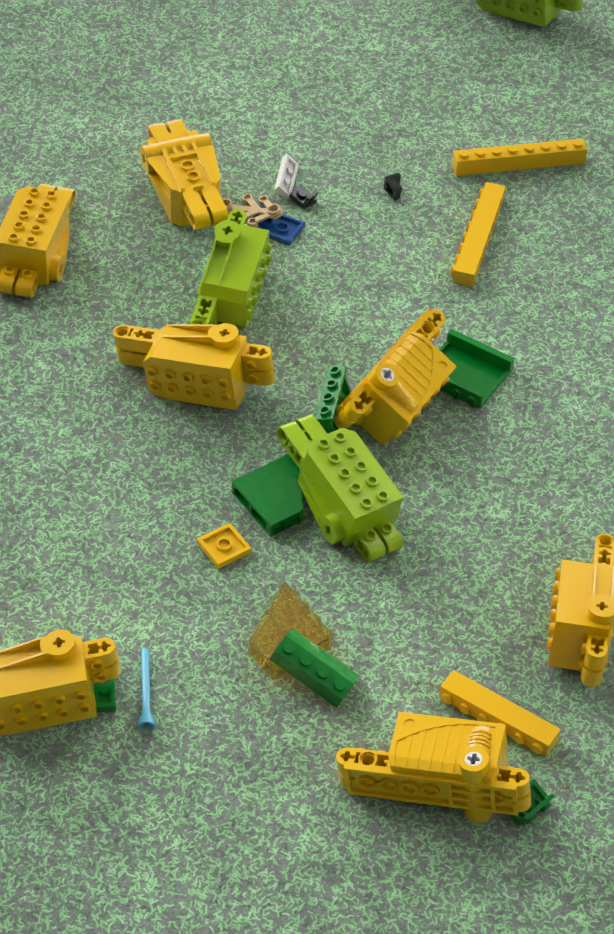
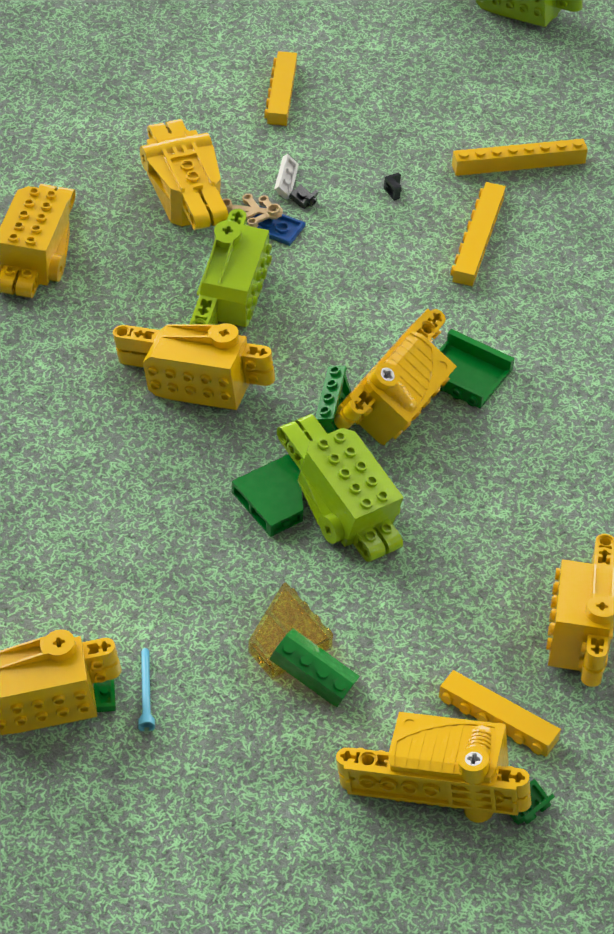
(224, 546): yellow plate -> none
(281, 88): none -> yellow brick

